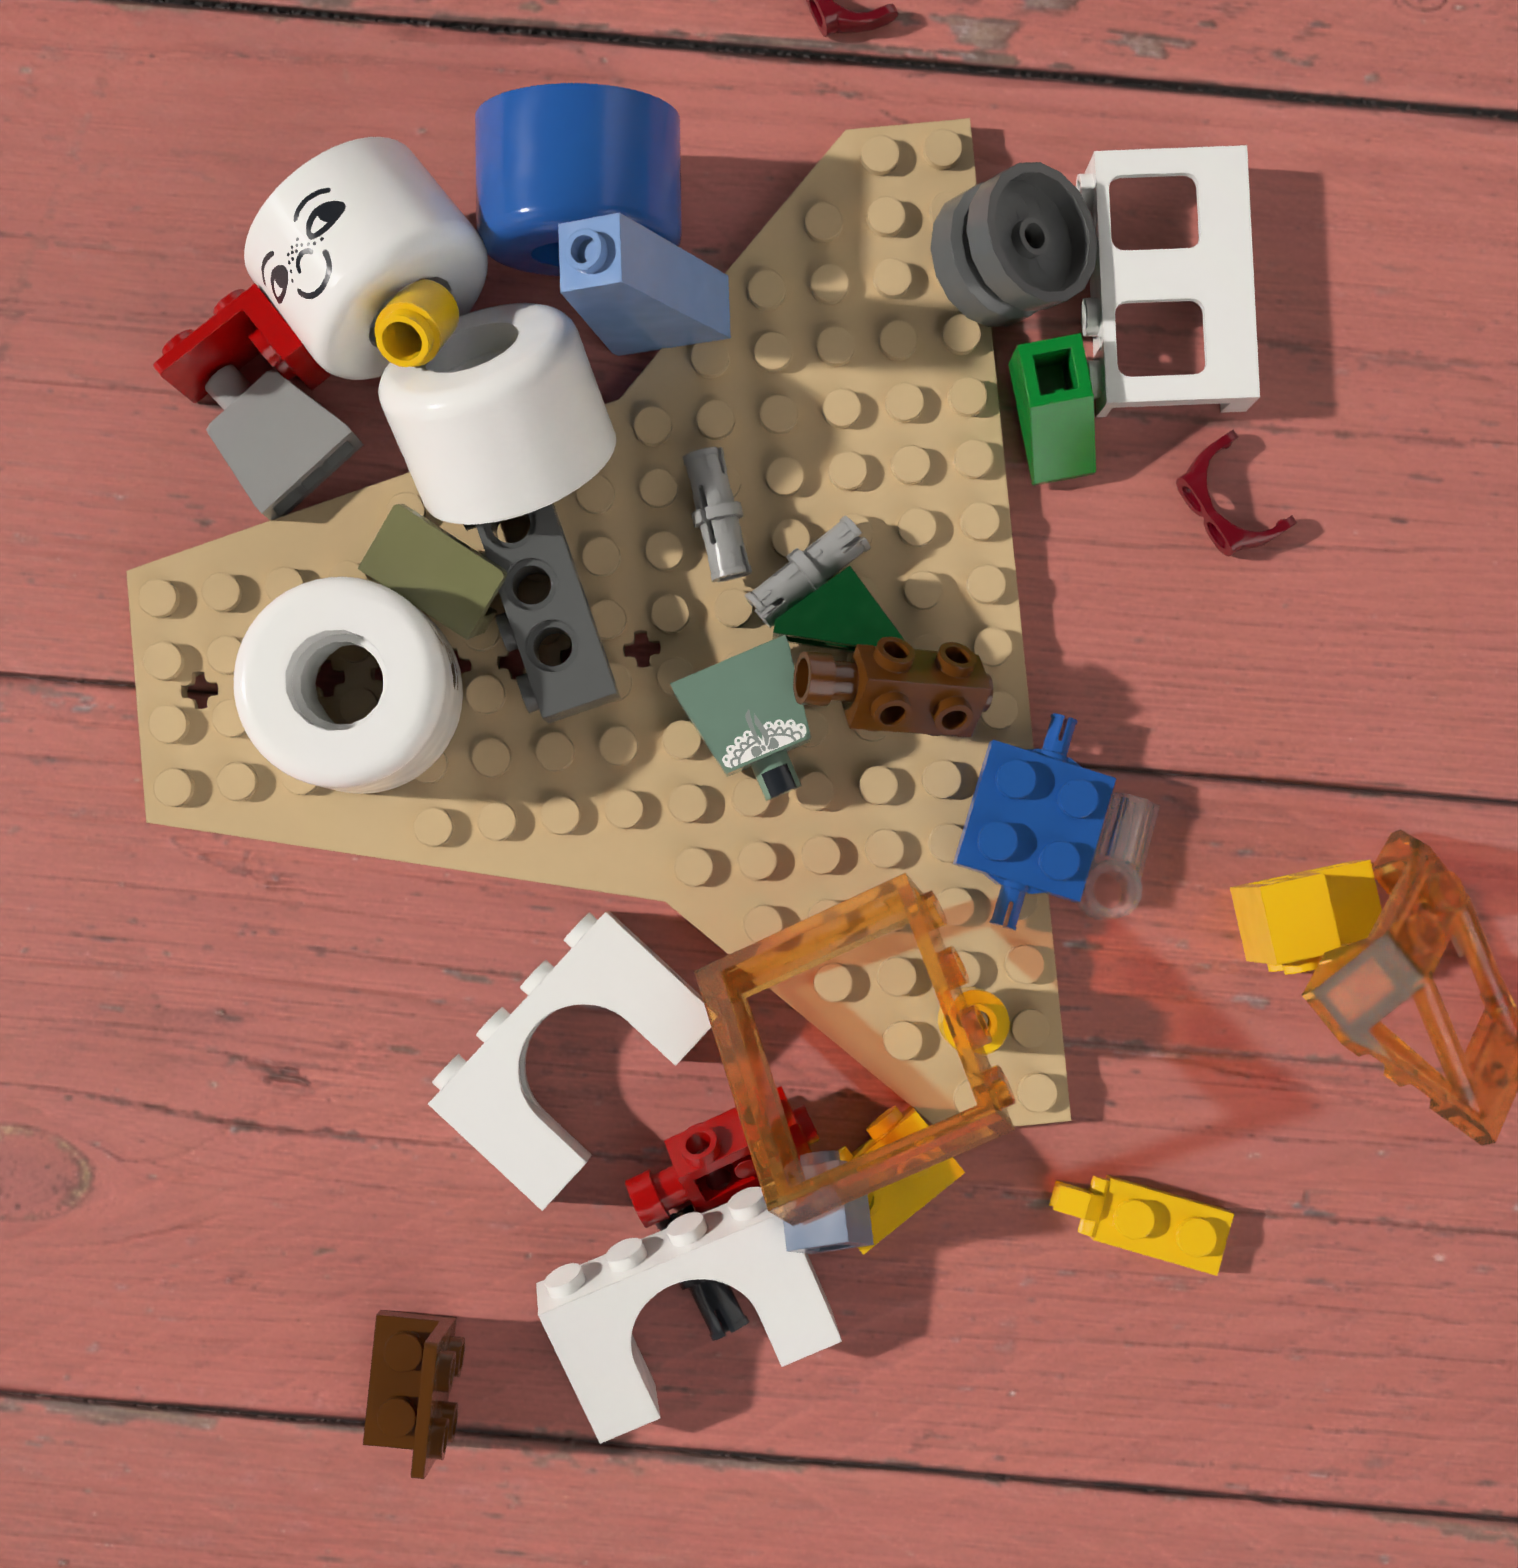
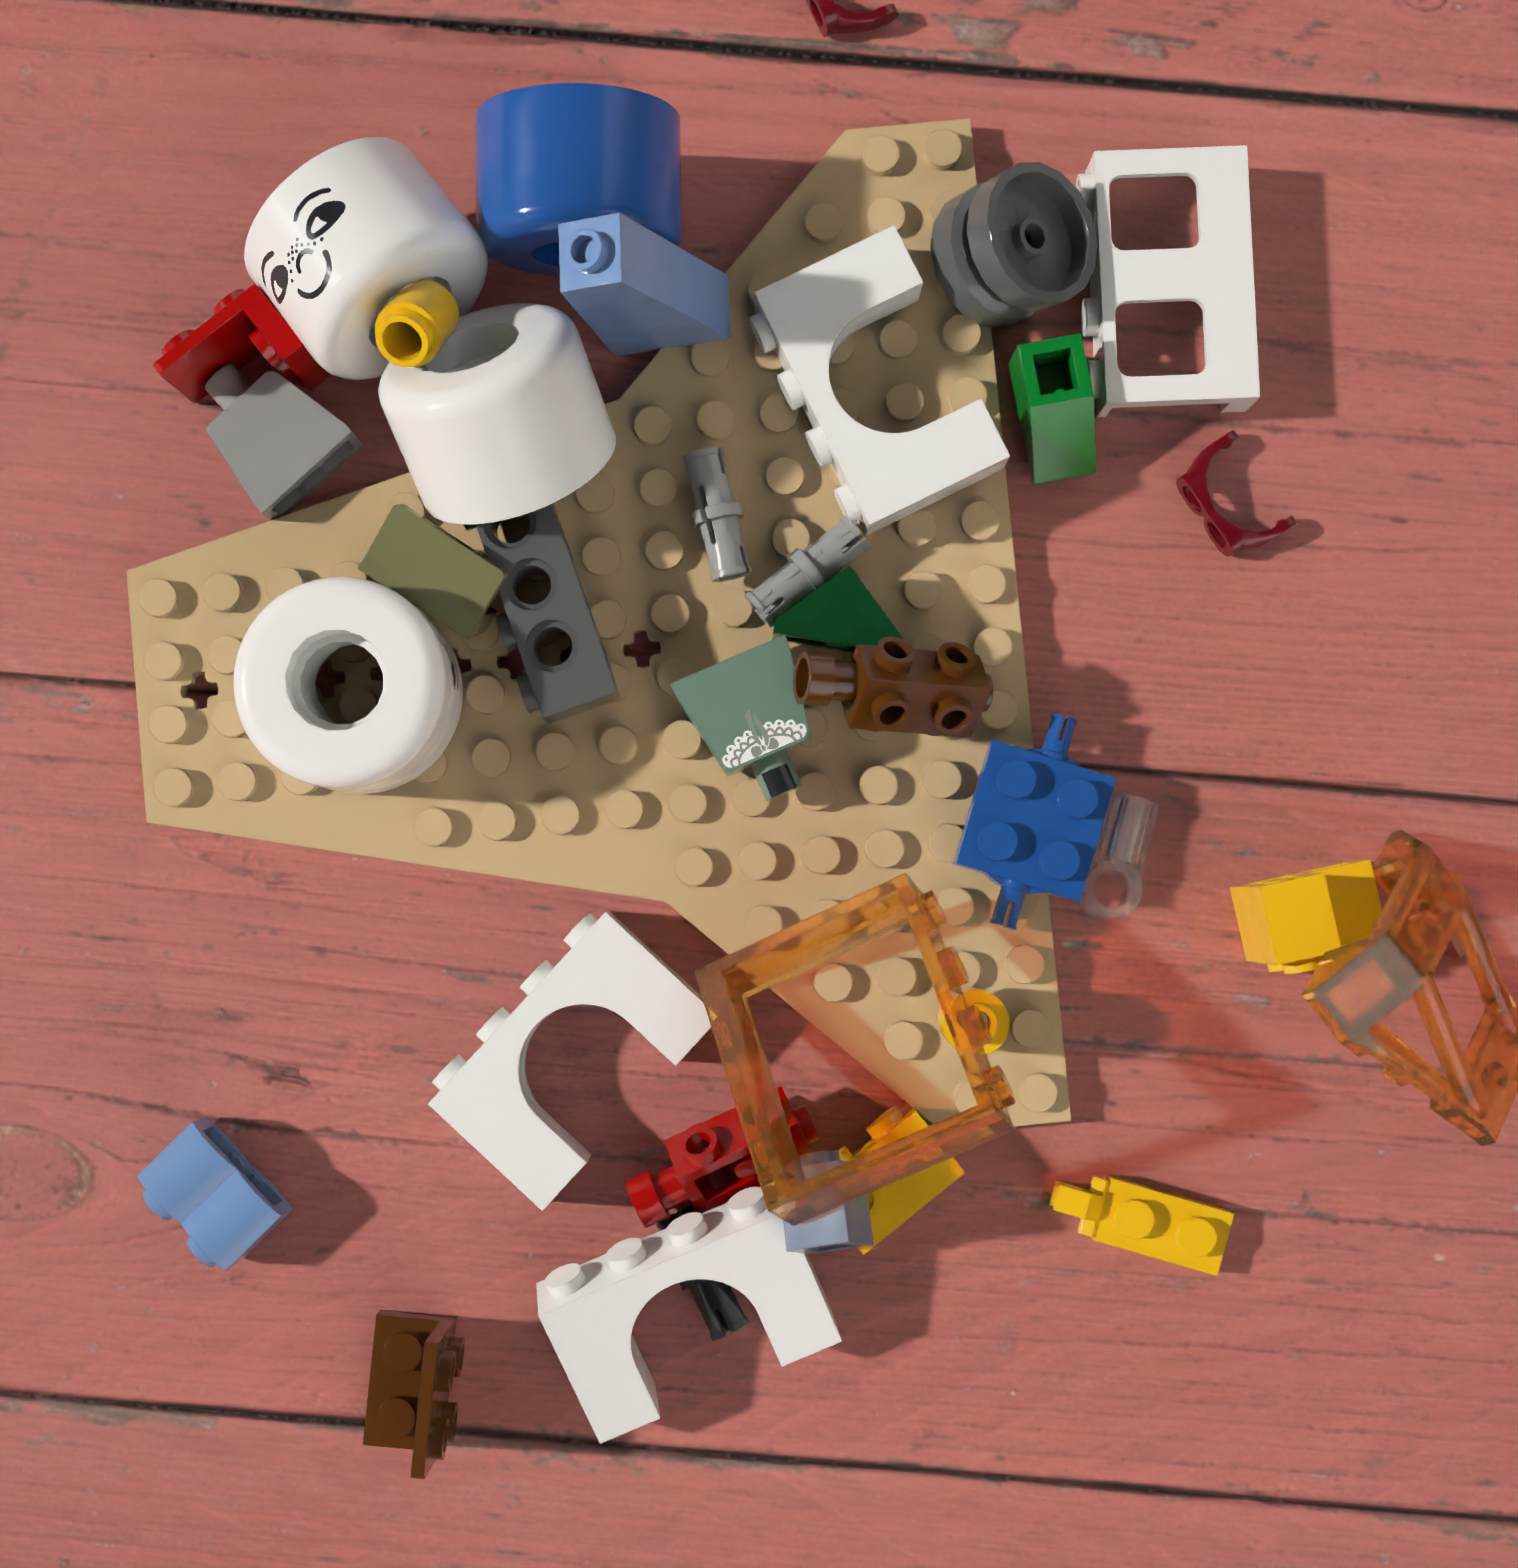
(213, 1194): none -> medium blue brick
(878, 471): none -> white arch

